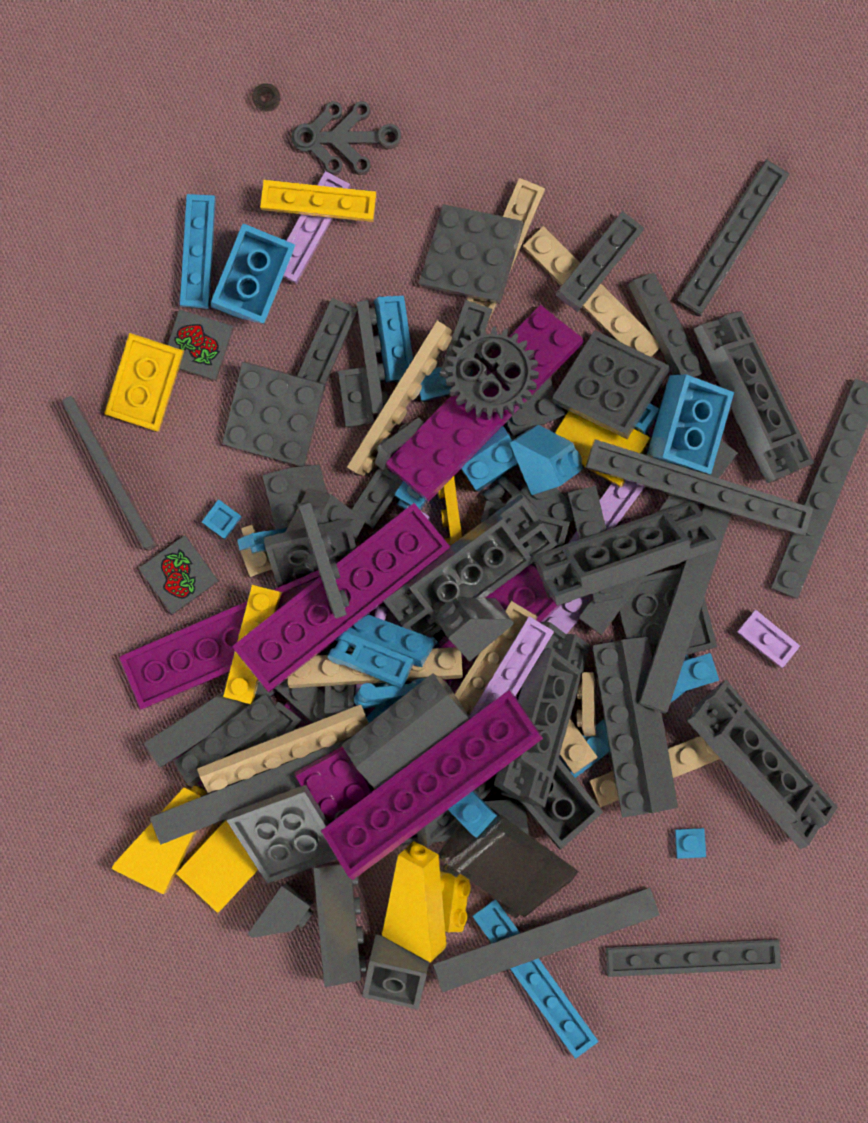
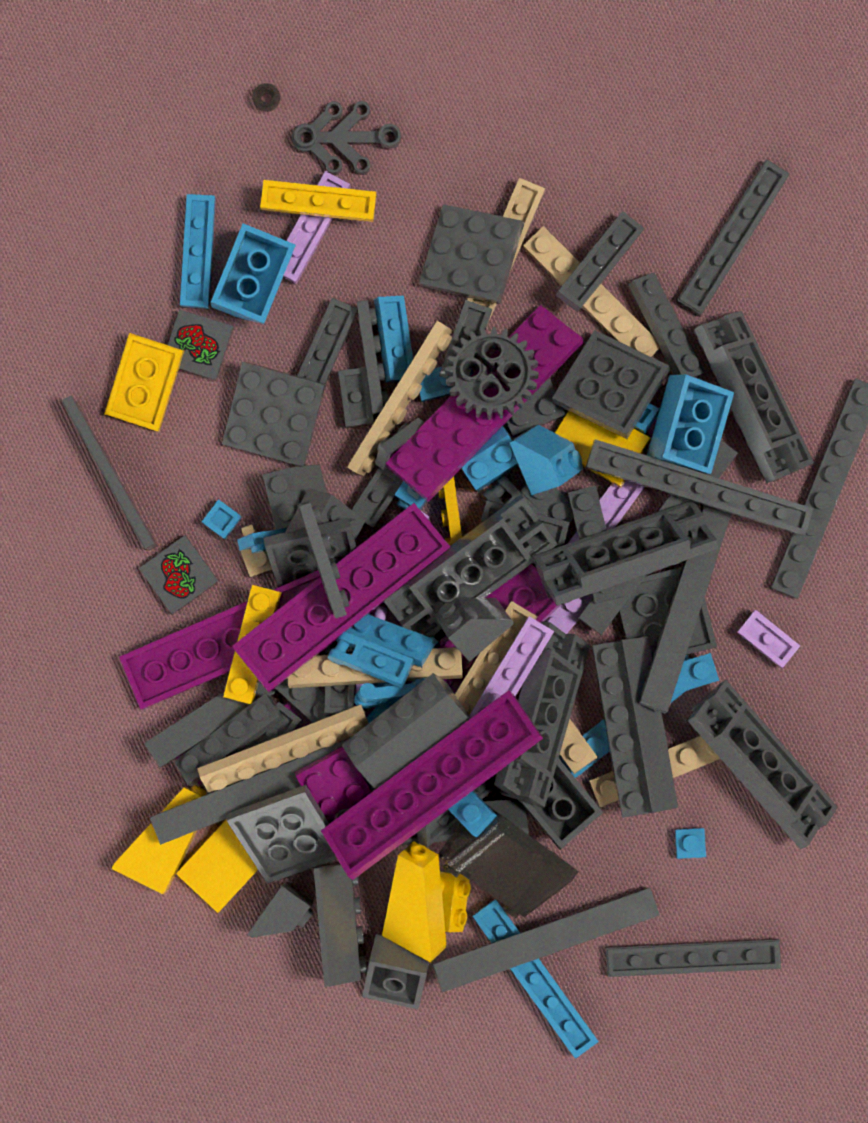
(587, 692): tan plate -> none

